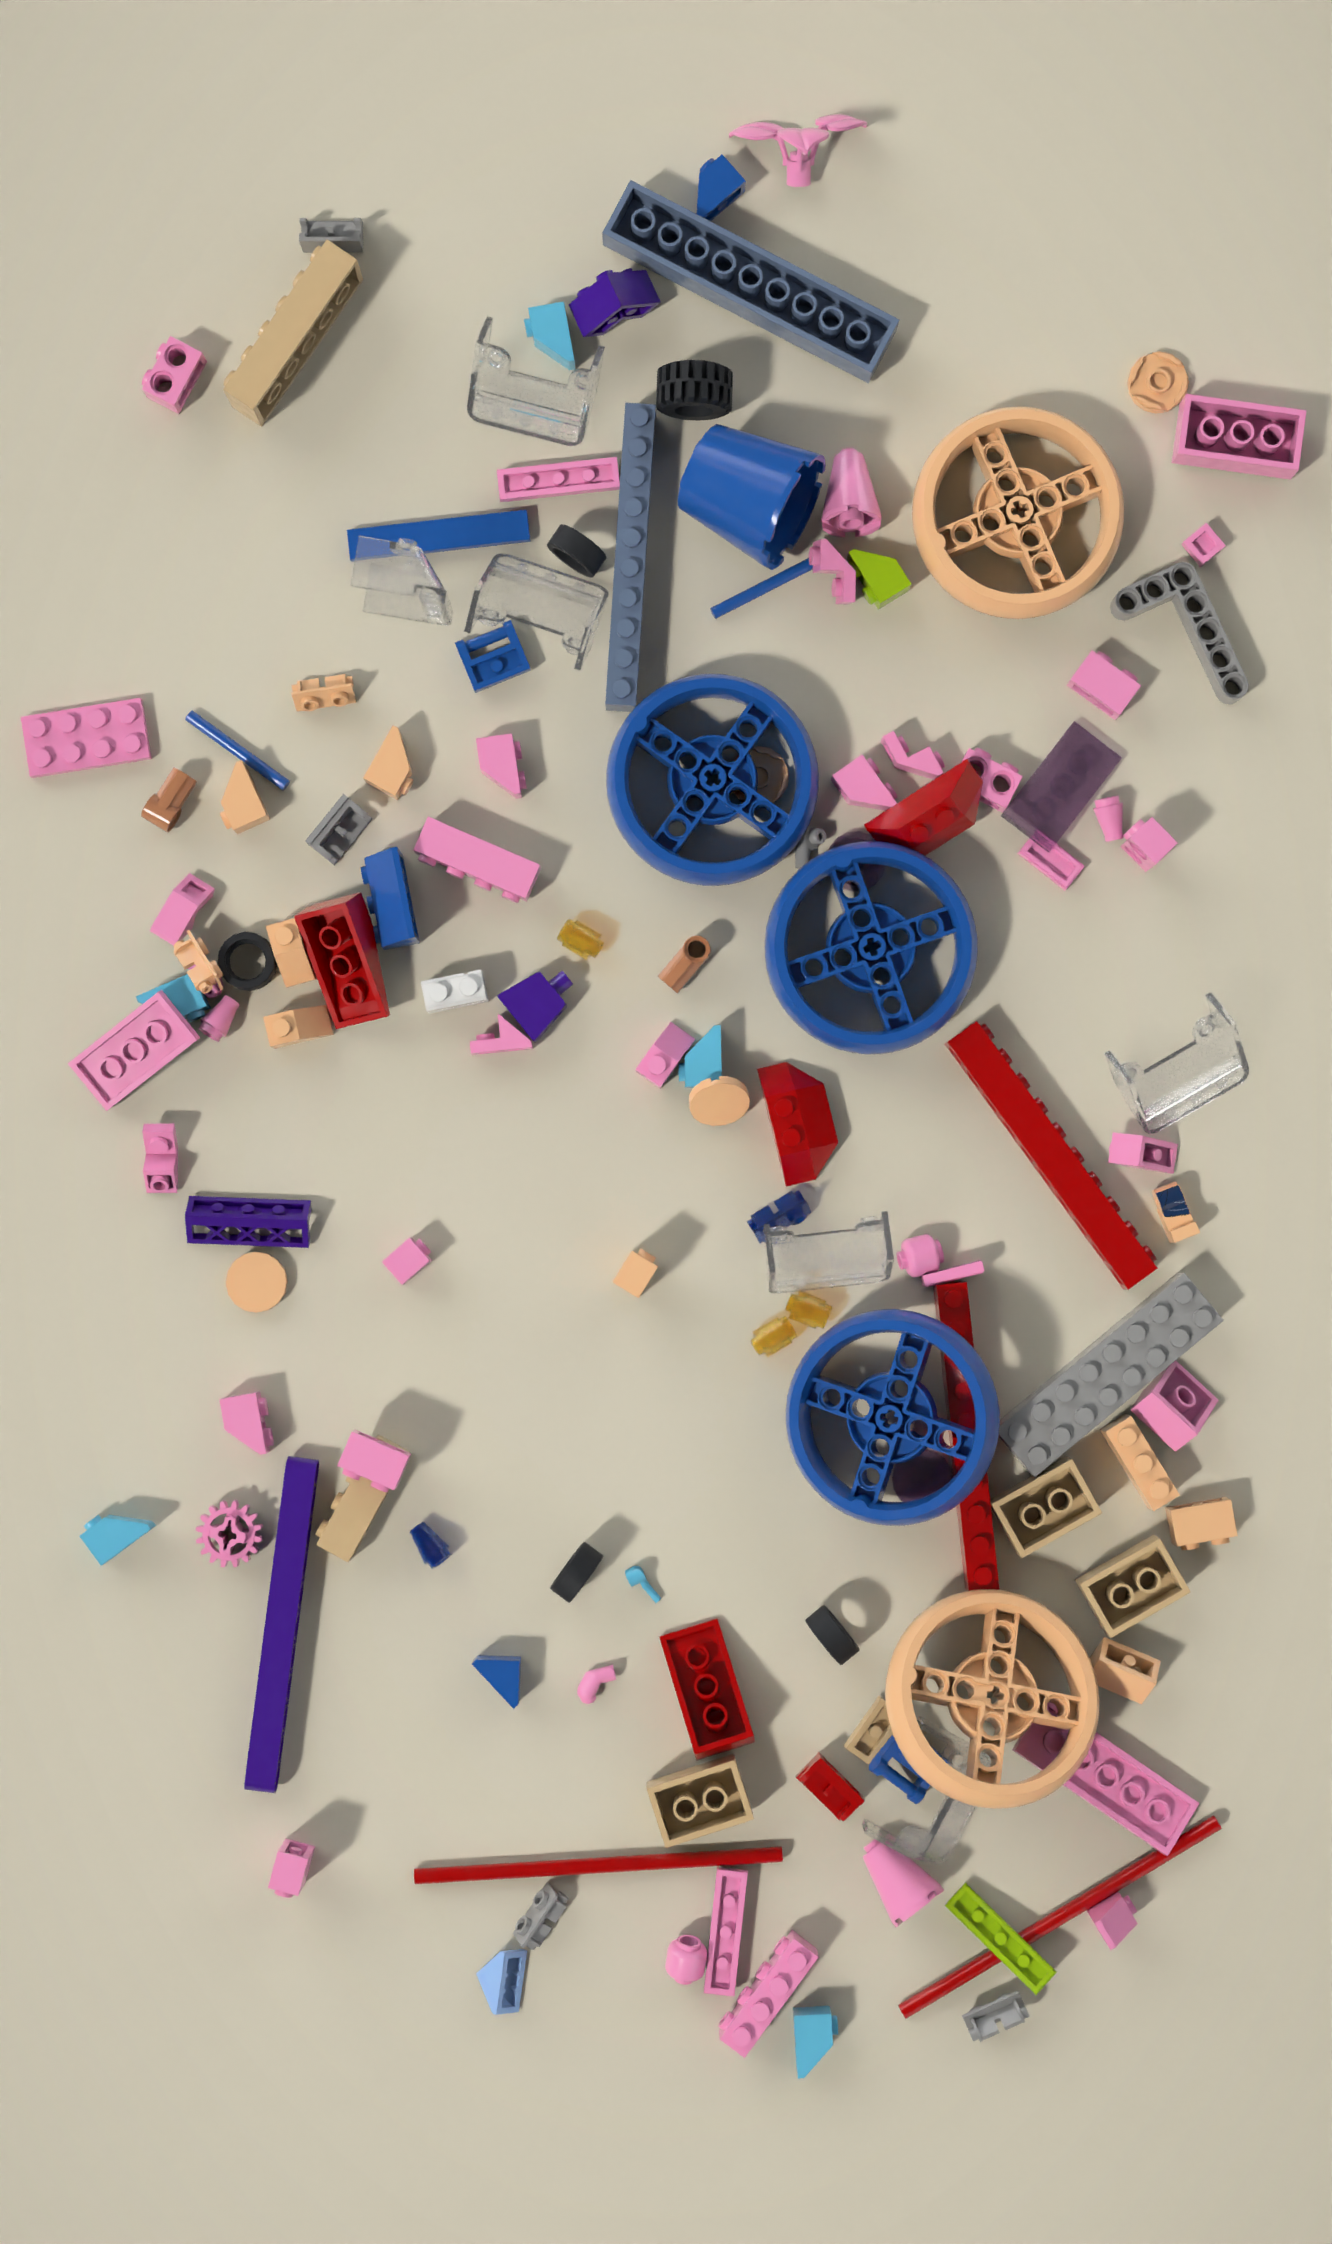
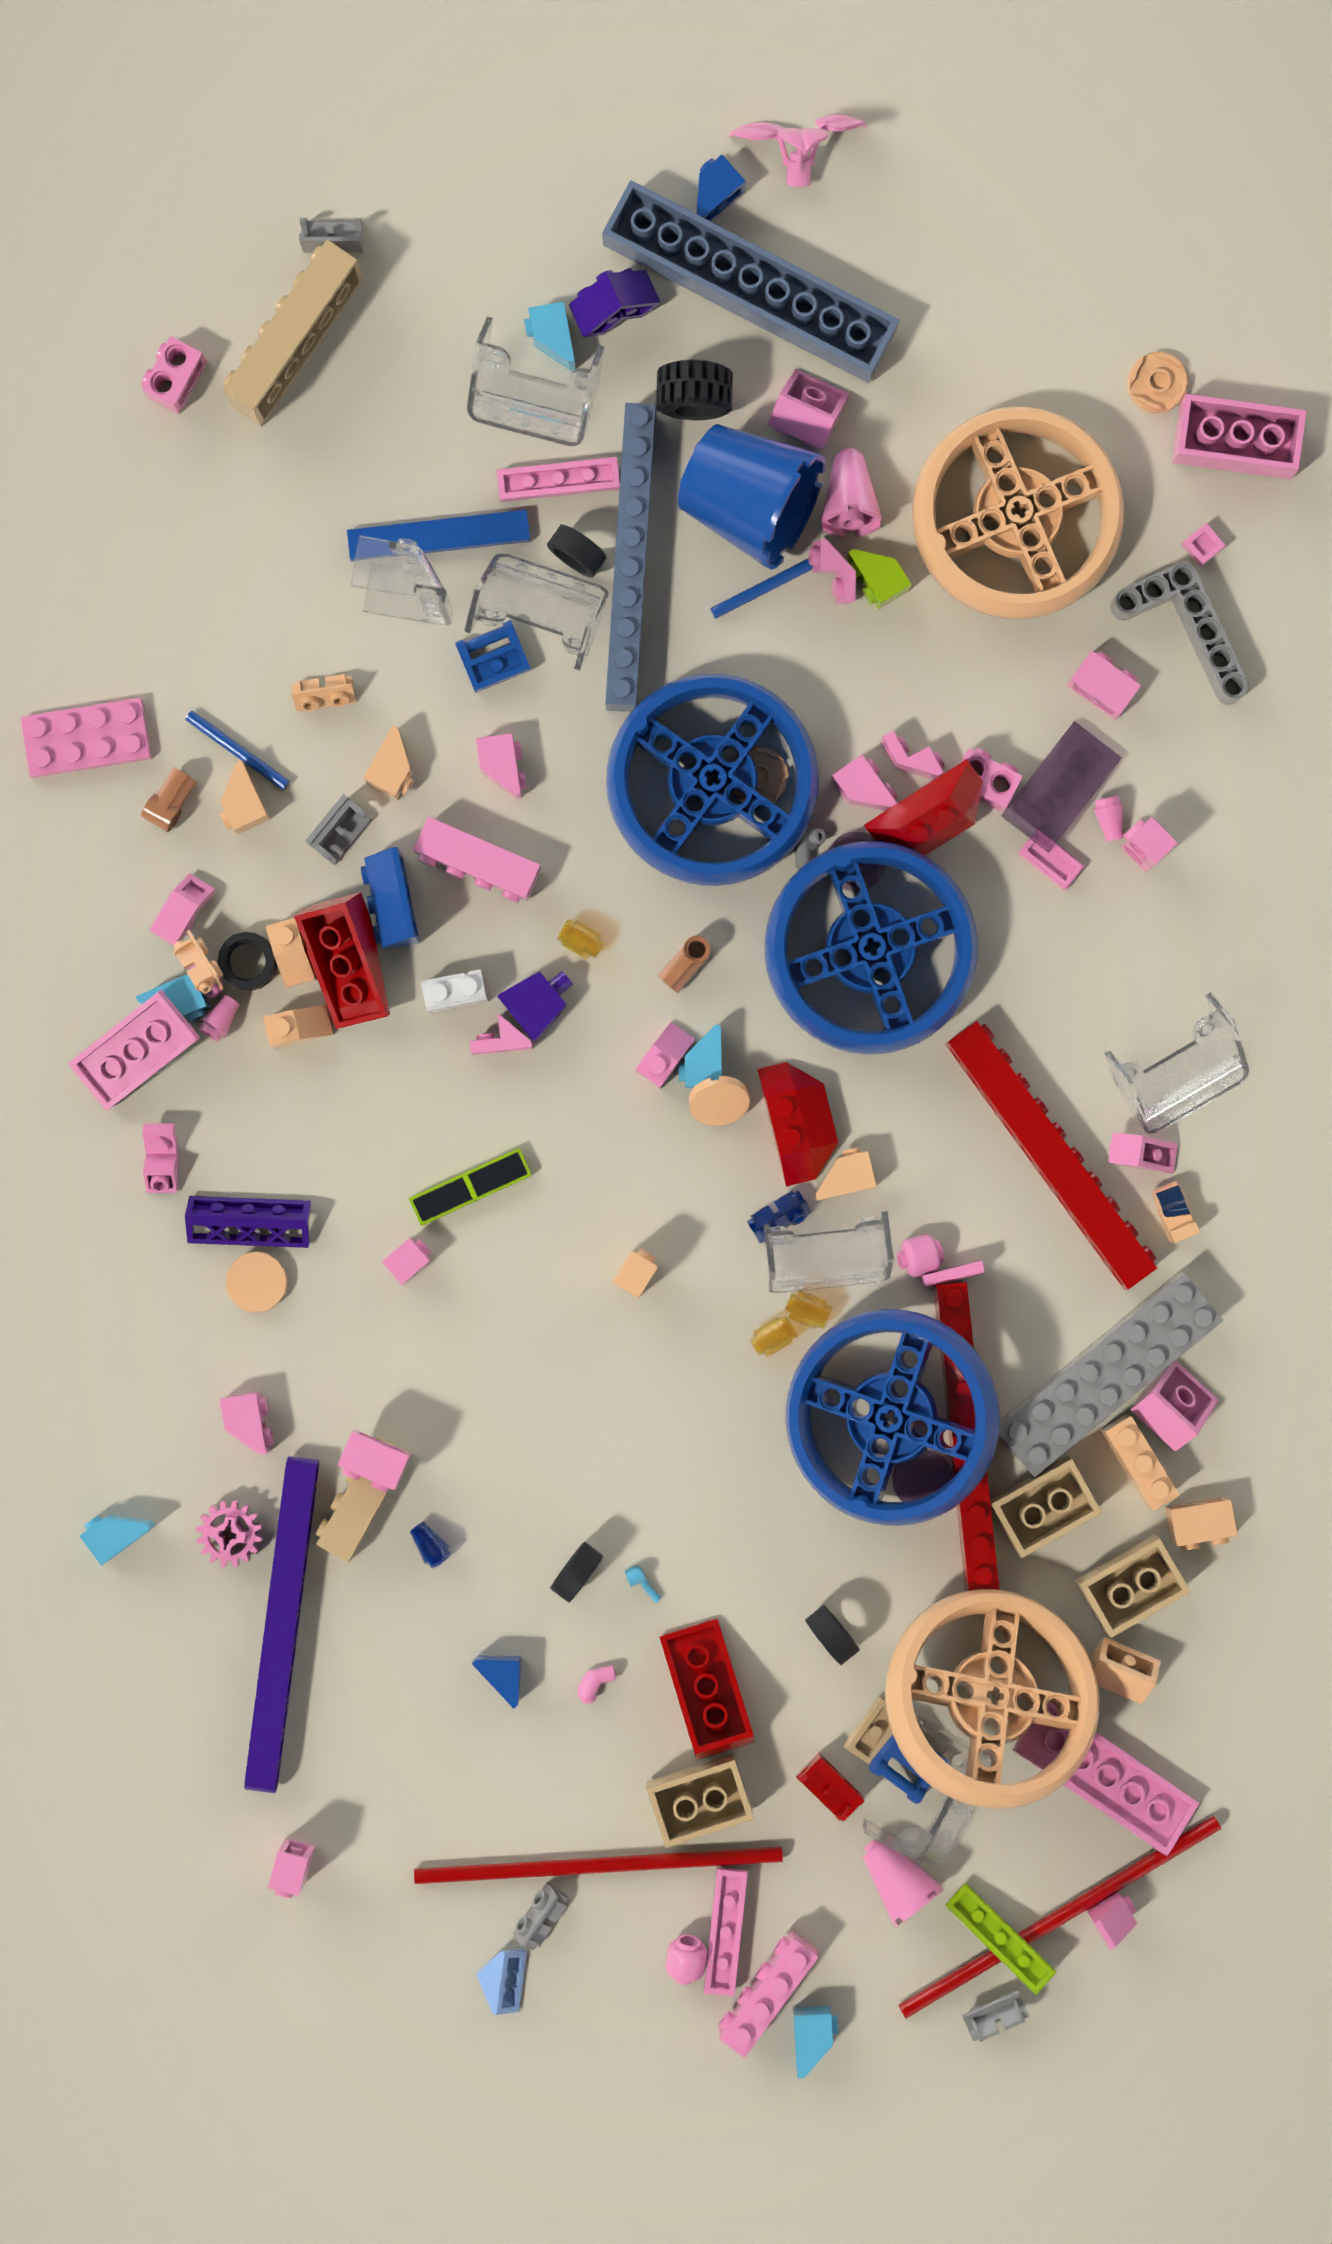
(470, 1187): none -> black tile
(808, 409): none -> bright pink slope
(847, 1175): none -> light nougat slope

